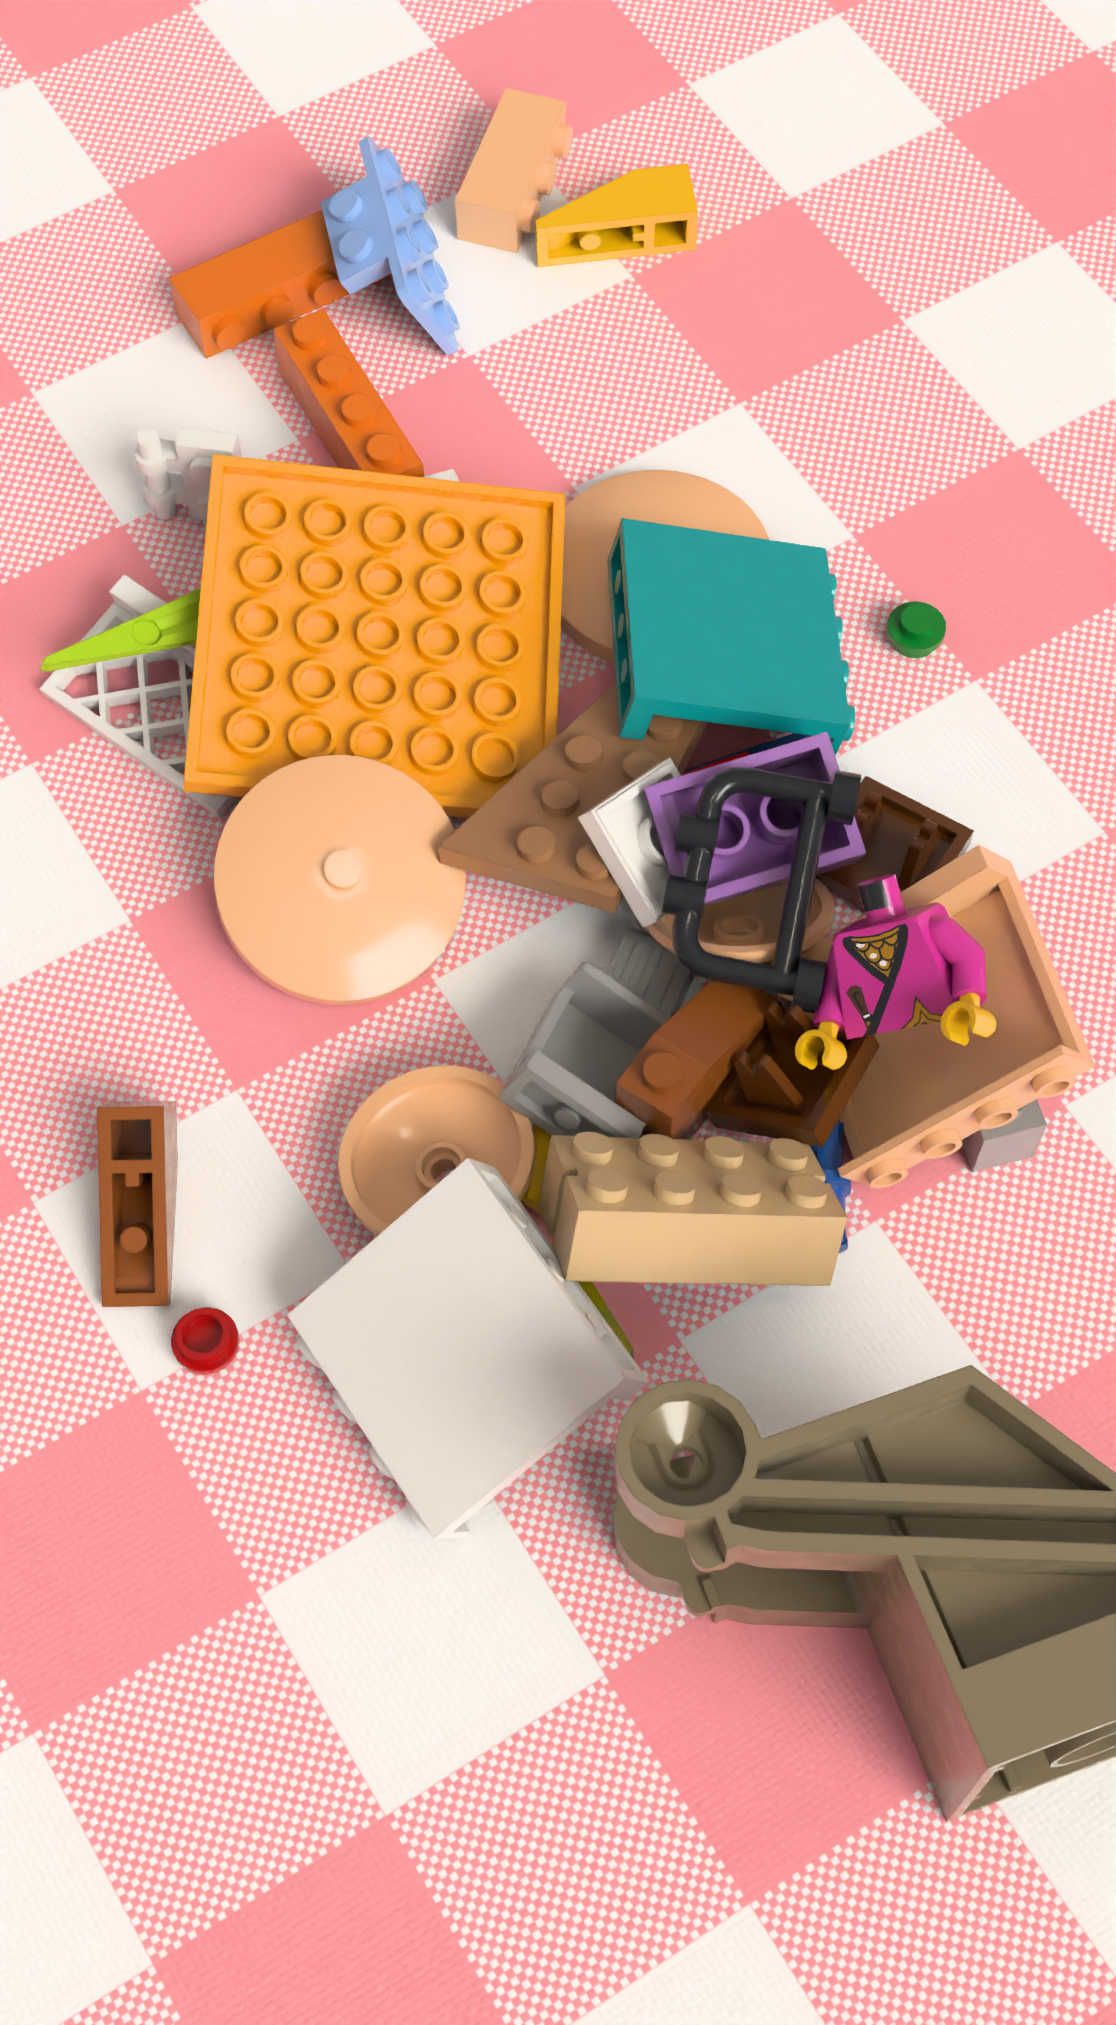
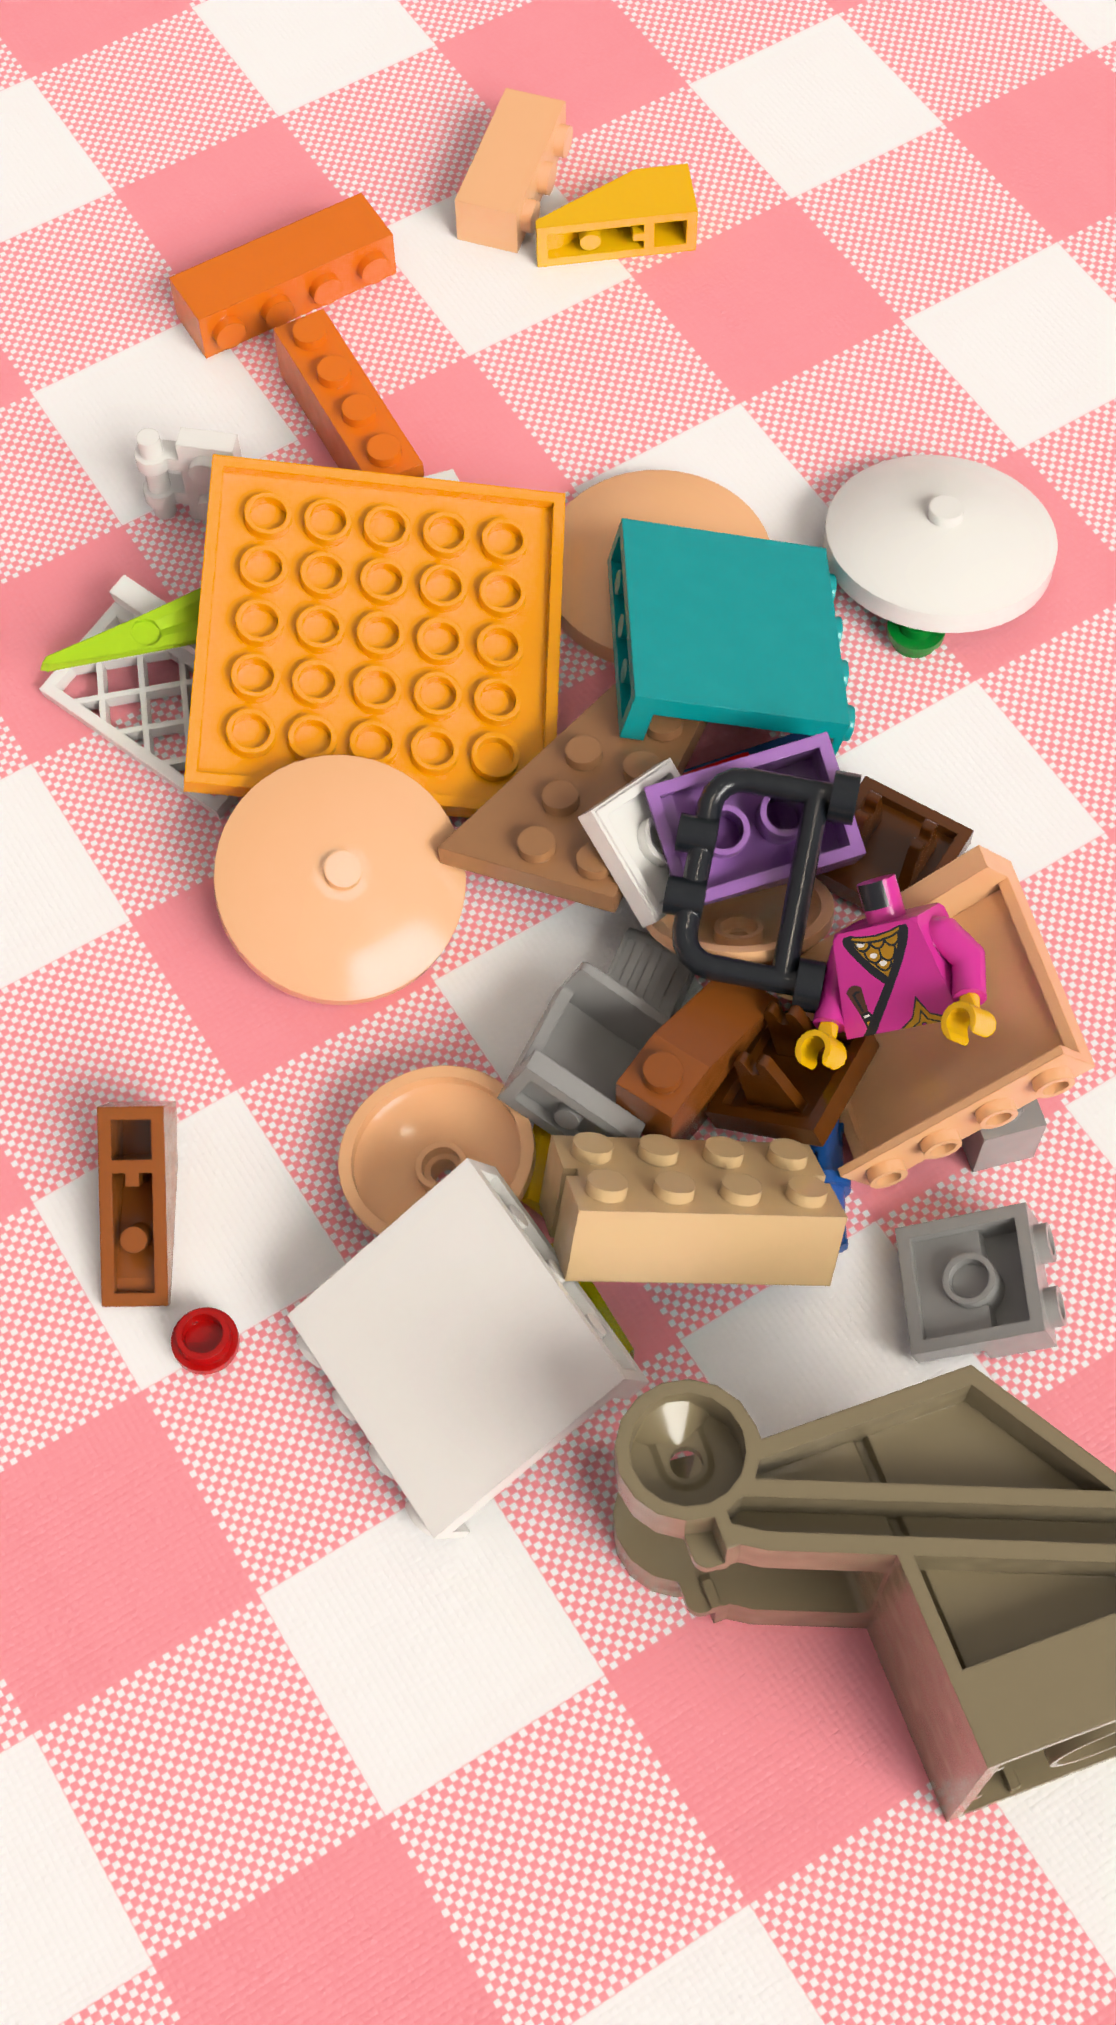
(380, 231): light blue bracket -> none
(940, 543): none -> white dish
(979, 1284): none -> light grey plate

